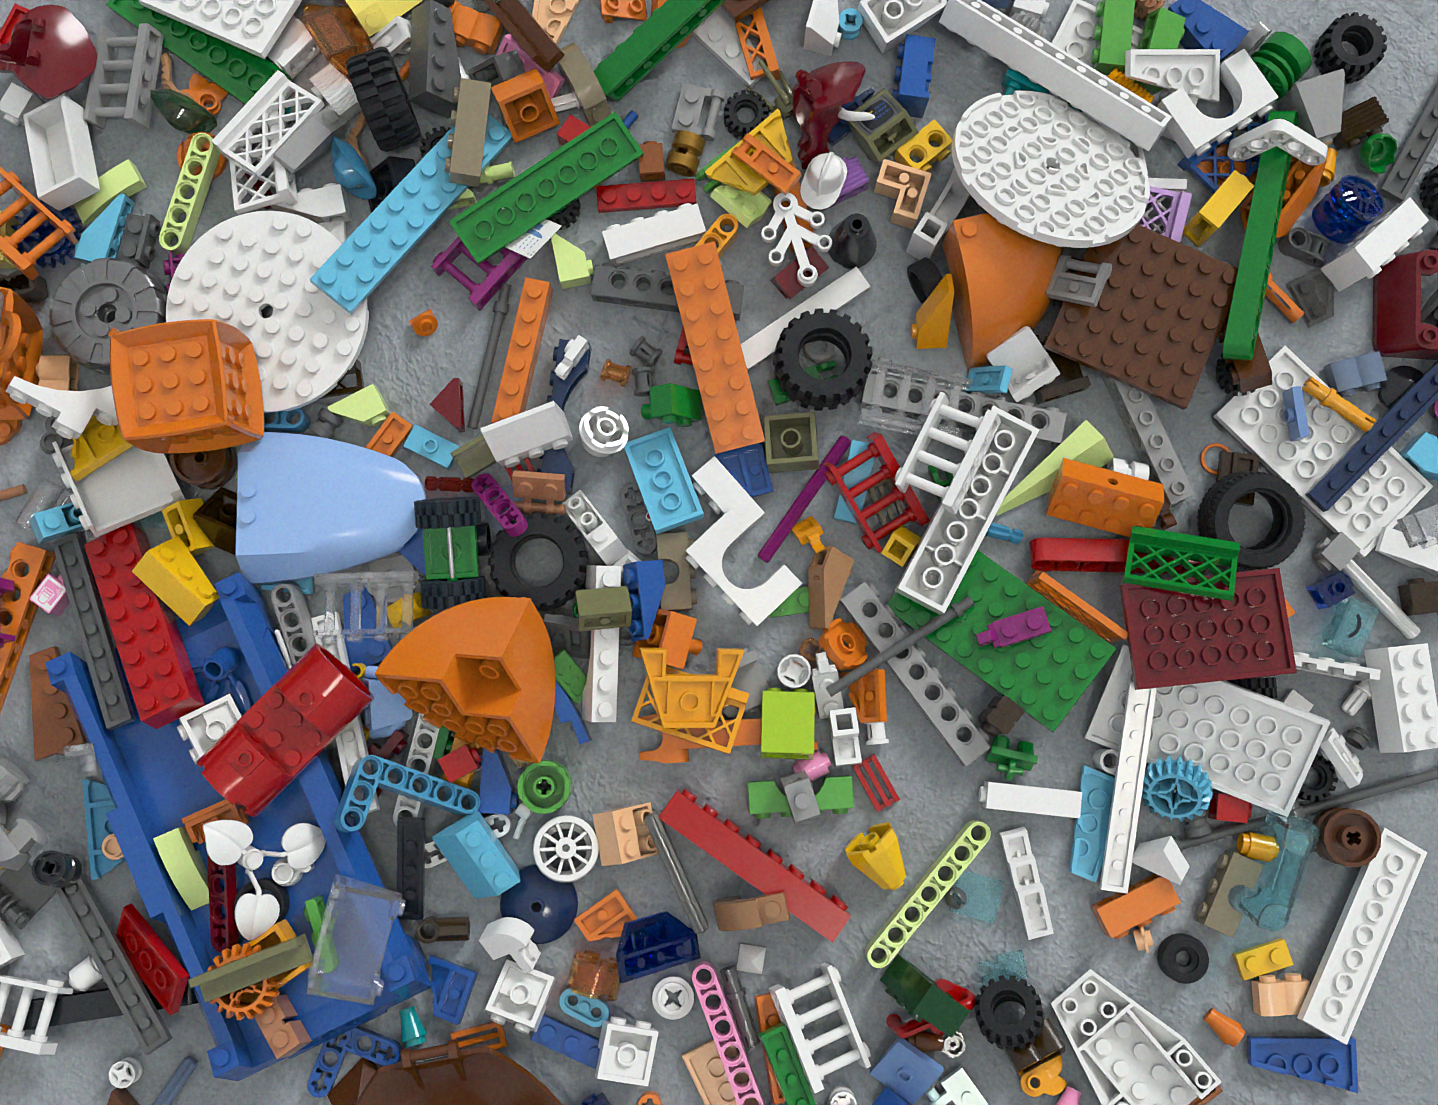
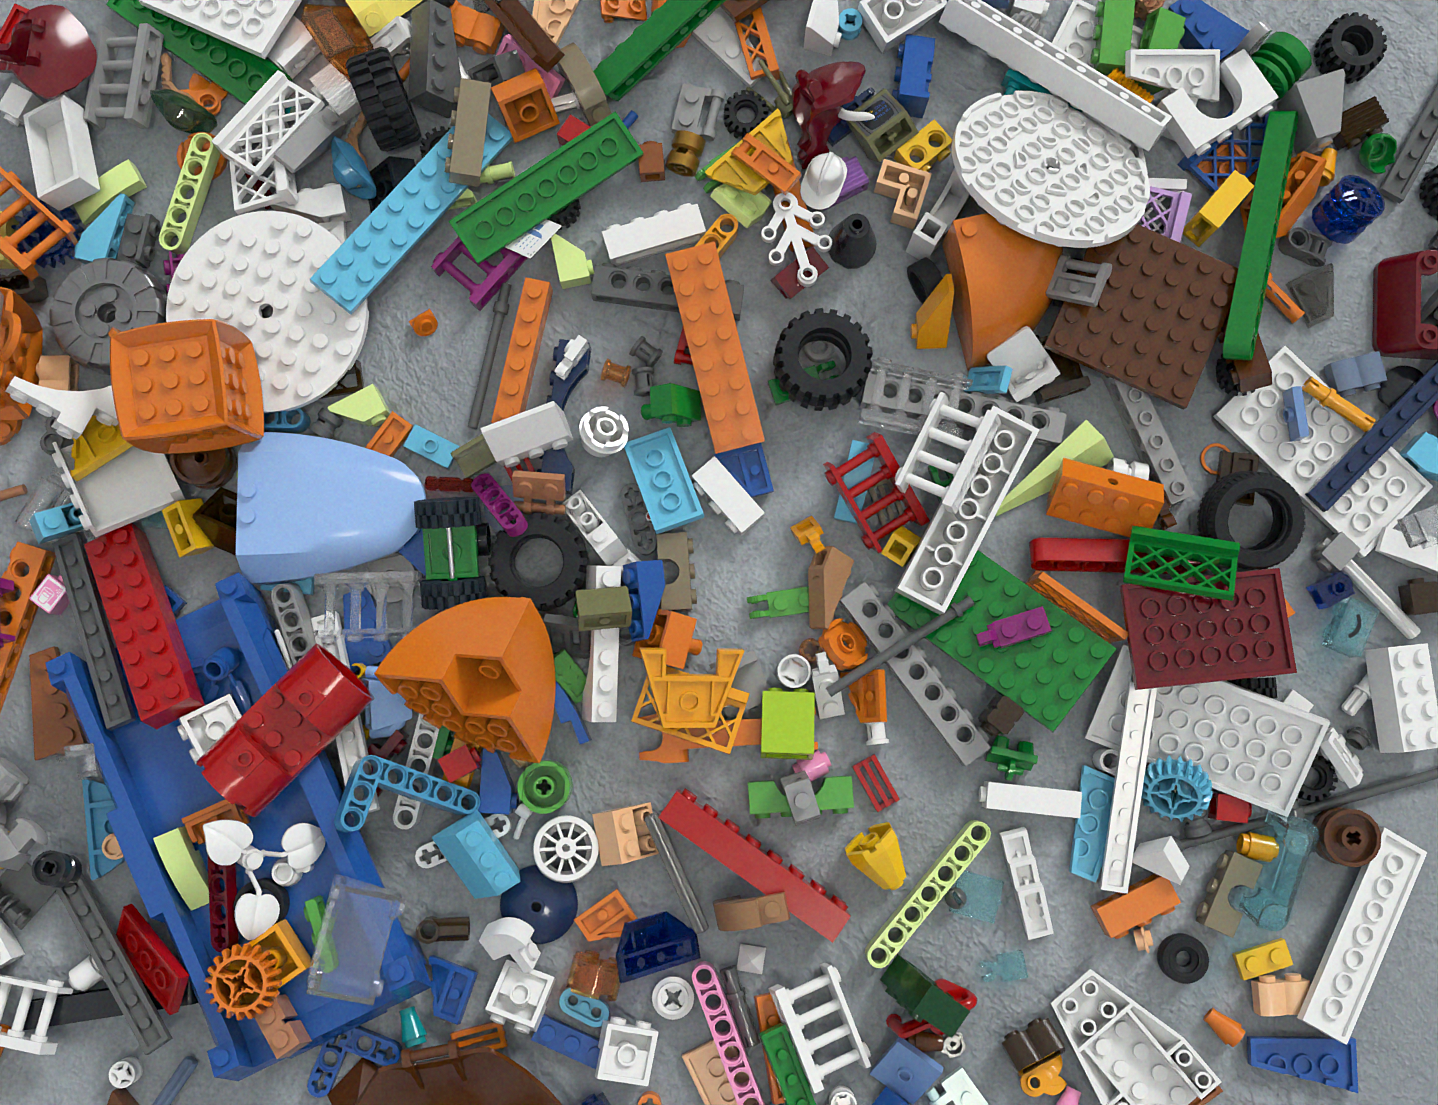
(177, 580): yellow wedge -> none
(253, 968): olive fence -> none
(394, 611): yellow bracket -> none
(411, 866): black plate -> none
(450, 404): dark red slope -> none
(645, 195): red plate -> none
(754, 602): white arch -> none
(791, 442): olive brick -> none
(803, 500): magenta axle -> none
(831, 297): white tile -> none
(844, 736): white brick -> none
(1003, 533): dark azure axle -> none
(1015, 1034): black tyre -> none
(1280, 134): white beam -> none
(1329, 667): white wing -> none
(1376, 245): white wedge -> none

